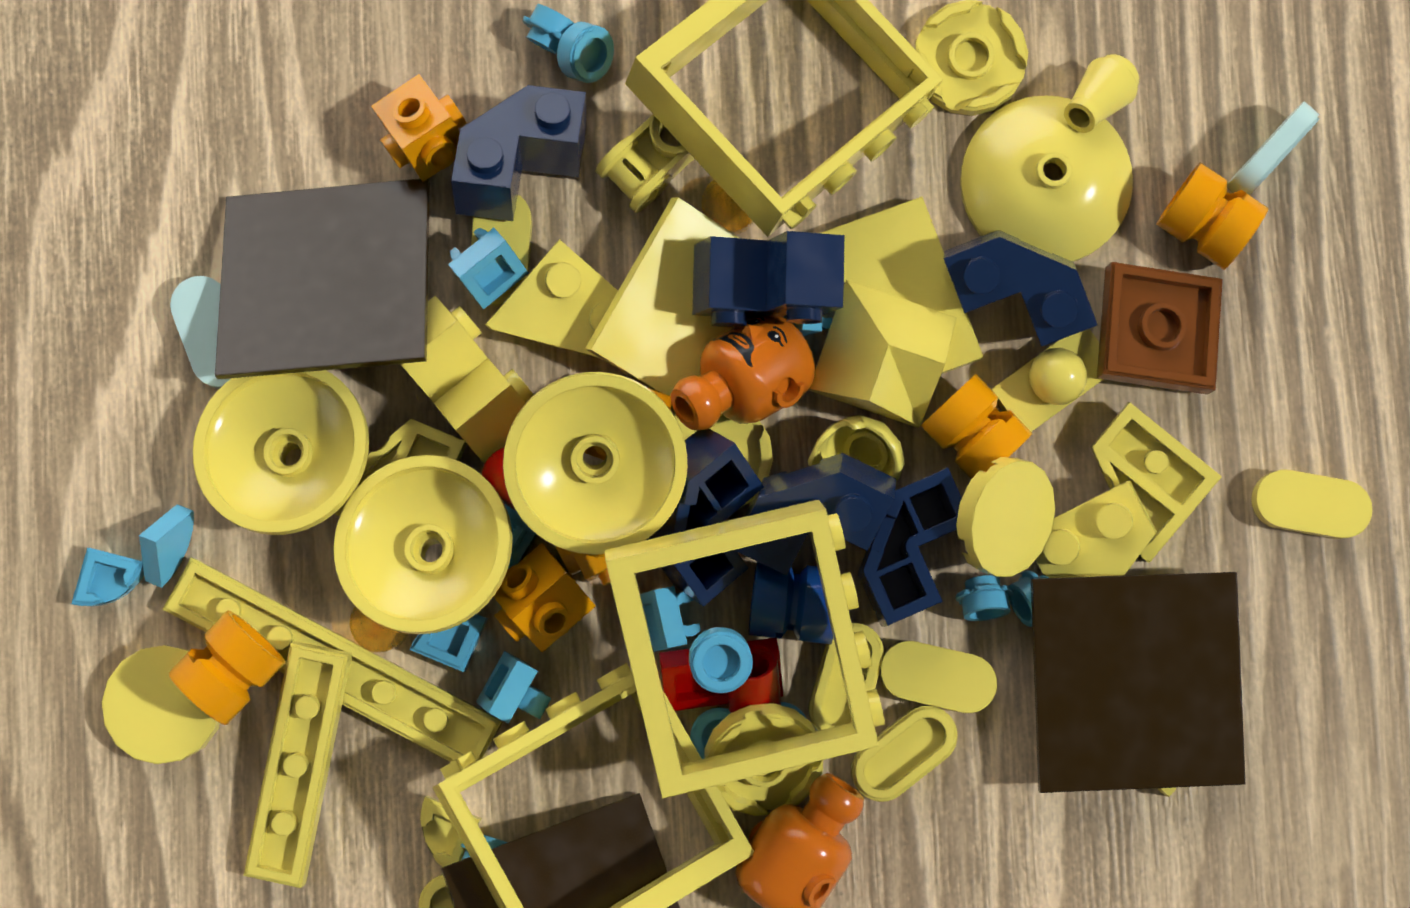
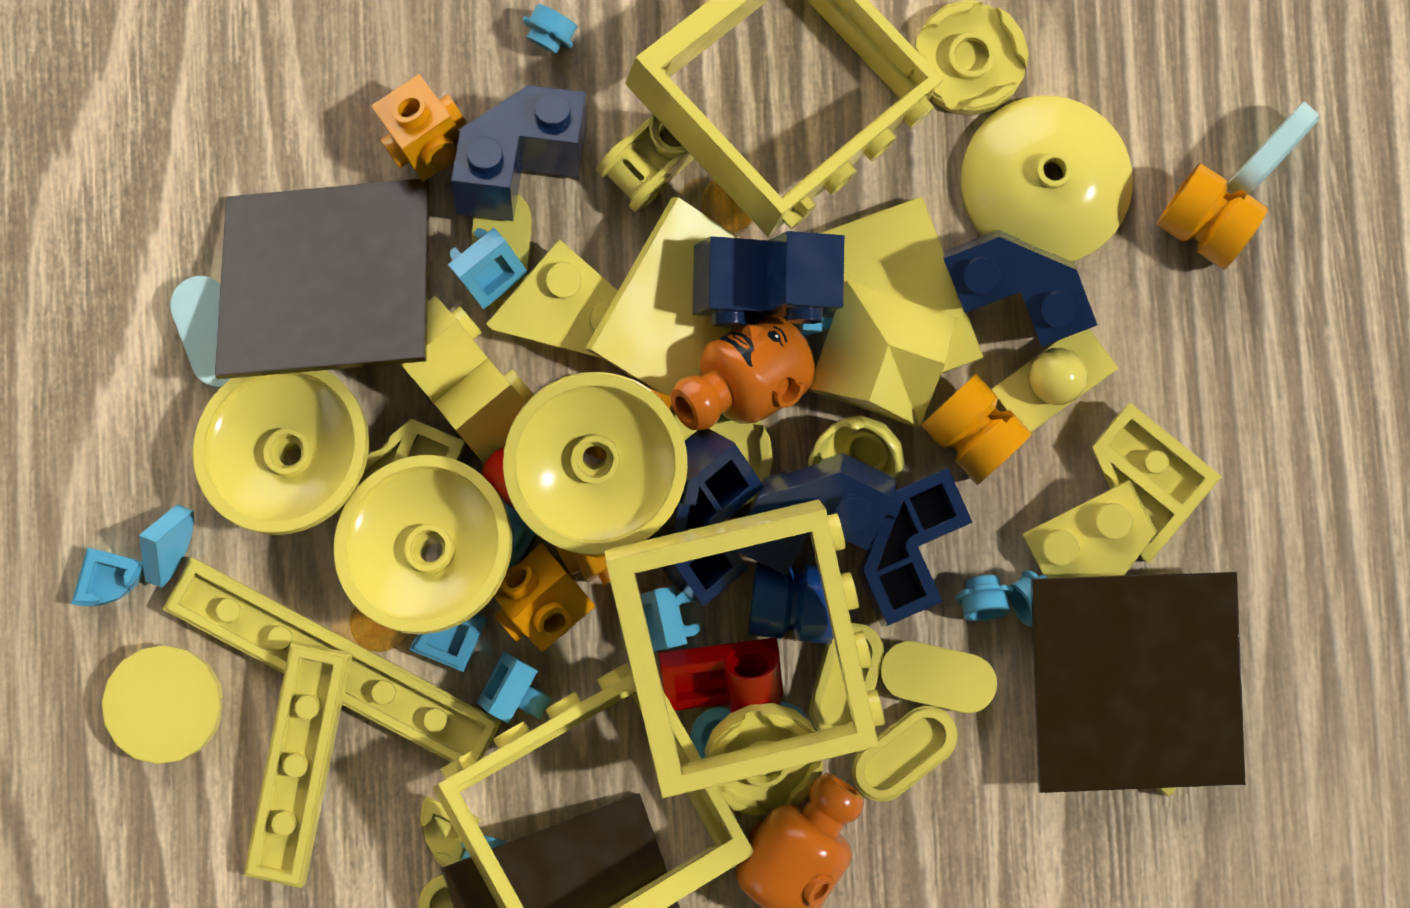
(226, 668): light orange wheel -> none
(585, 52): medium azure tile -> none
(720, 660): medium azure tile -> none
(1006, 517): light yellow tile -> none
(1104, 89): light yellow cone -> none
(1159, 328): dark orange tile -> none
(1311, 504): light yellow tile -> none

